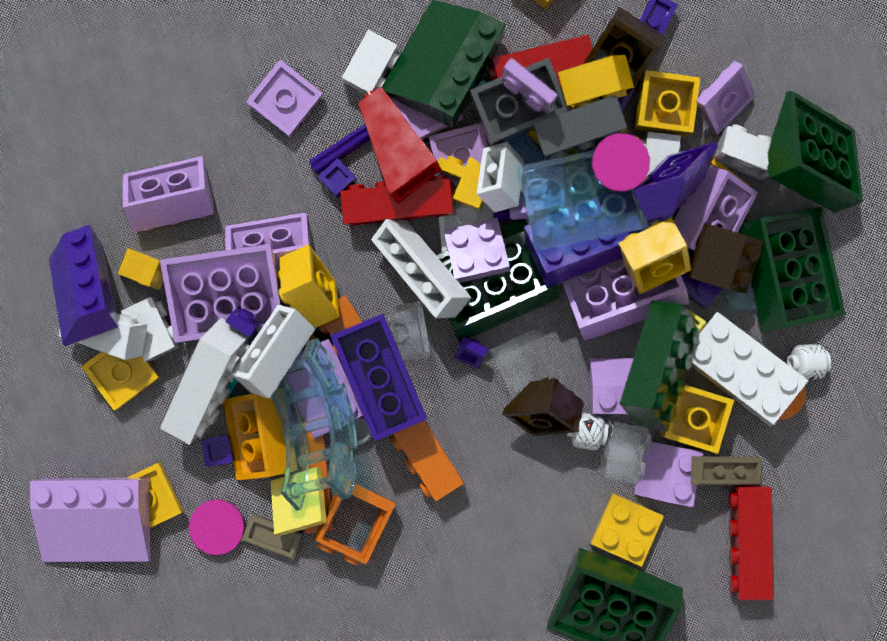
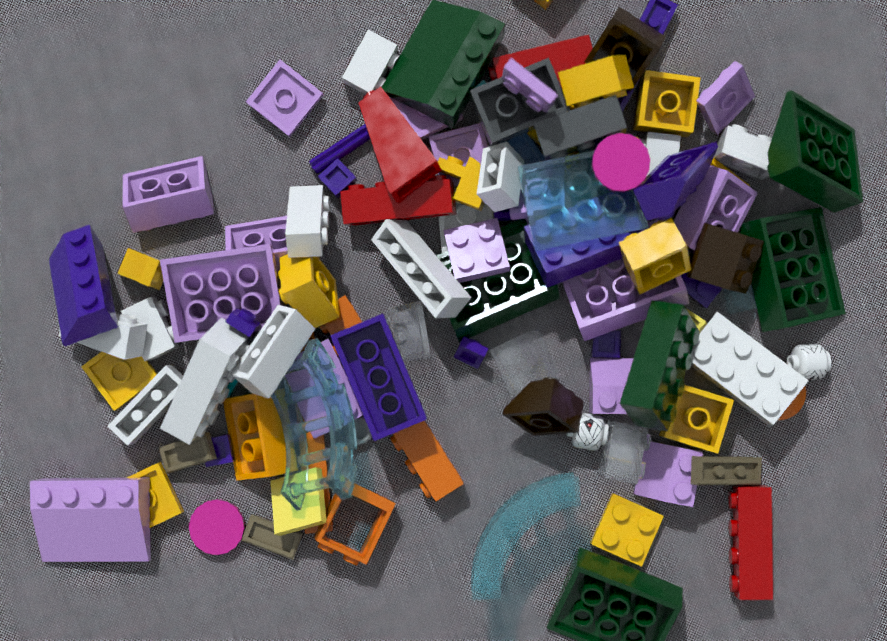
(147, 406): none -> white brick
(182, 455): none -> dark tan tile
(307, 221): none -> white brick
(511, 522): none -> clear light blue fence
(607, 345): none -> dark purple tile

